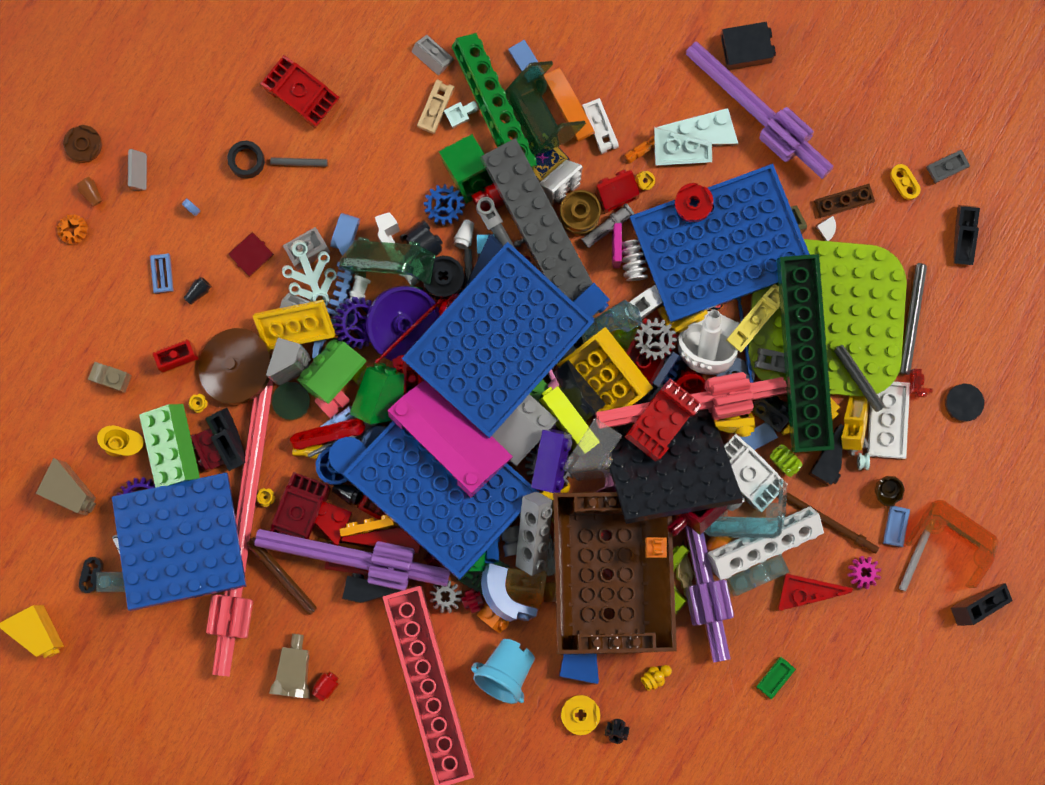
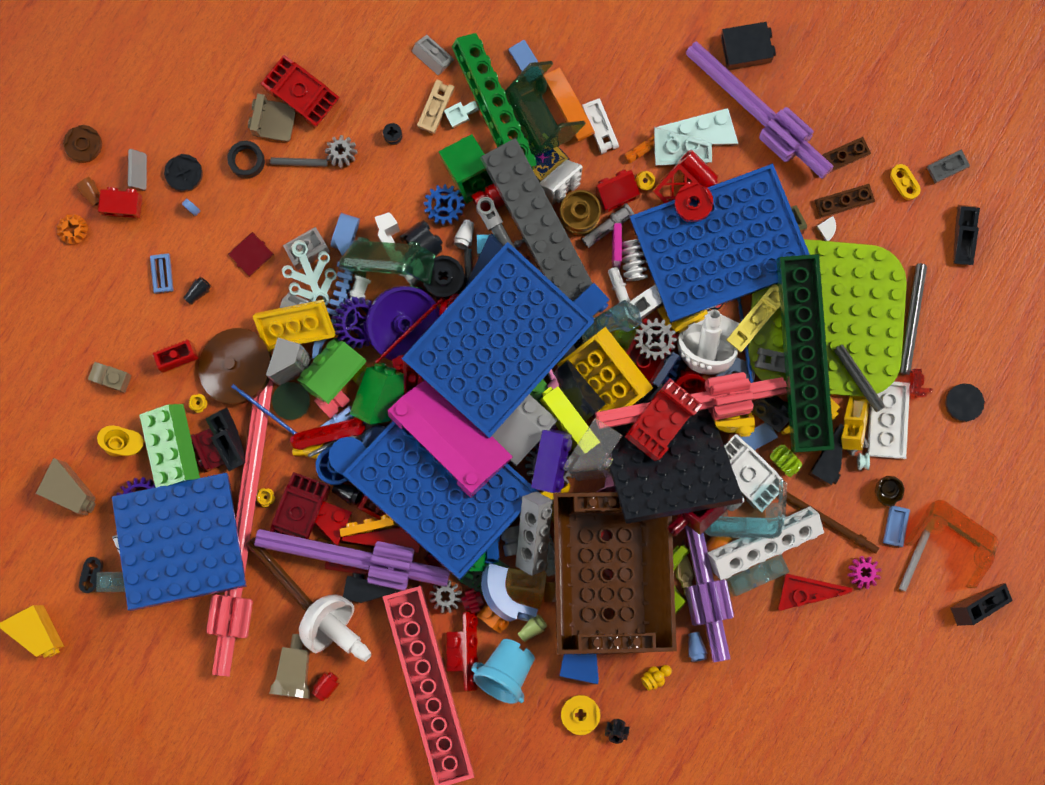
(120, 203): none -> red brick
(183, 173): none -> black tile
(264, 410): none -> blue piece
(271, 119): none -> dark tan bracket
(327, 622): none -> white piece
(339, 144): none -> light grey gear
(393, 138): none -> black wheel
(463, 650): none -> red bracket
(532, 628): none -> yellowish green cone
(618, 284): none -> white axle
(656, 547): orange tile -> none
(694, 169): none -> red piece
(696, 647): none -> medium blue cone
(775, 677): green tile -> none
(852, 152): none -> reddish brown tile

